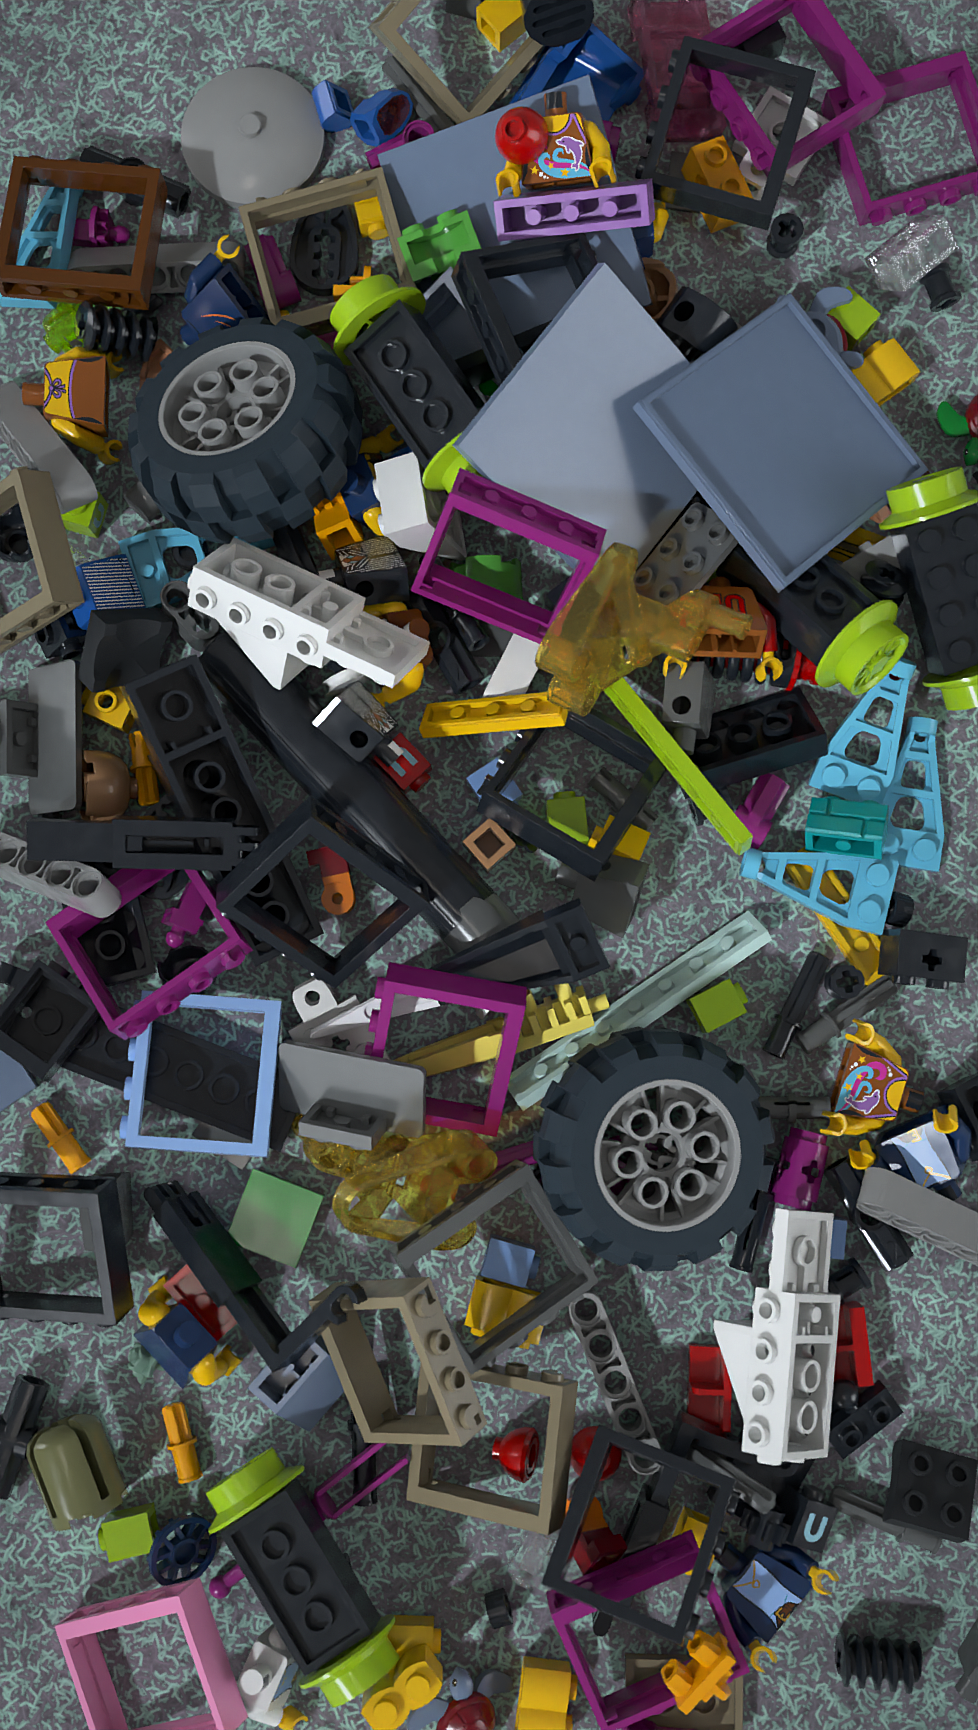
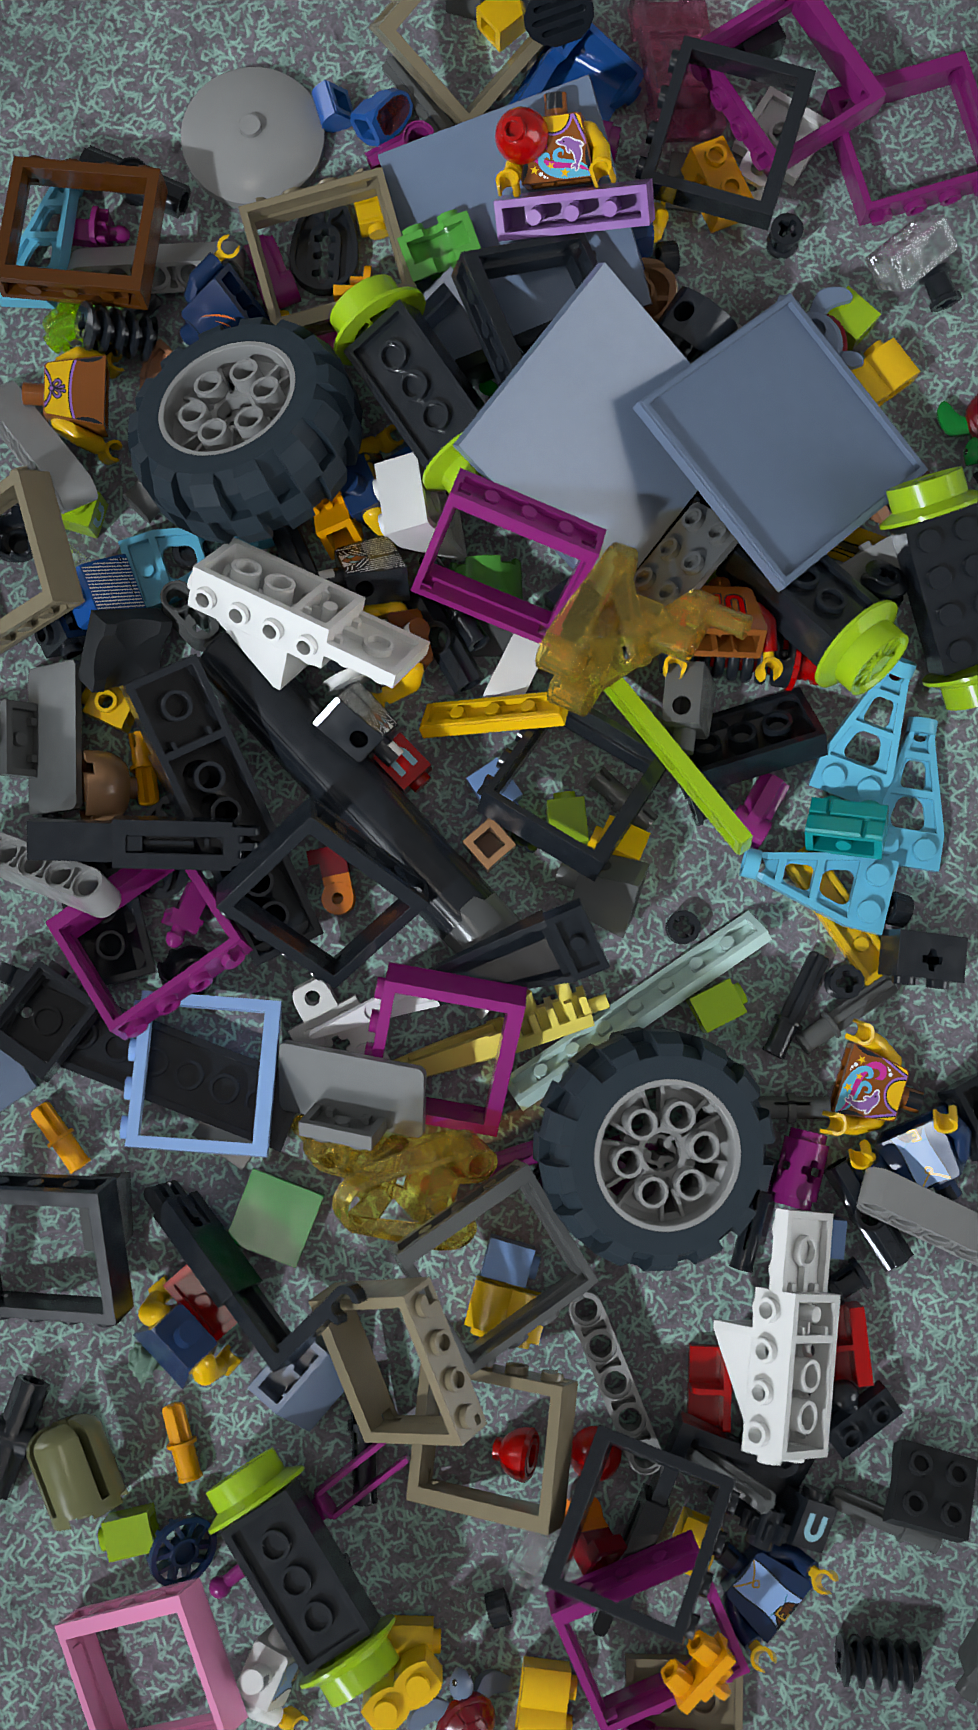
(669, 254): none -> black axle
(673, 934): none -> black bush

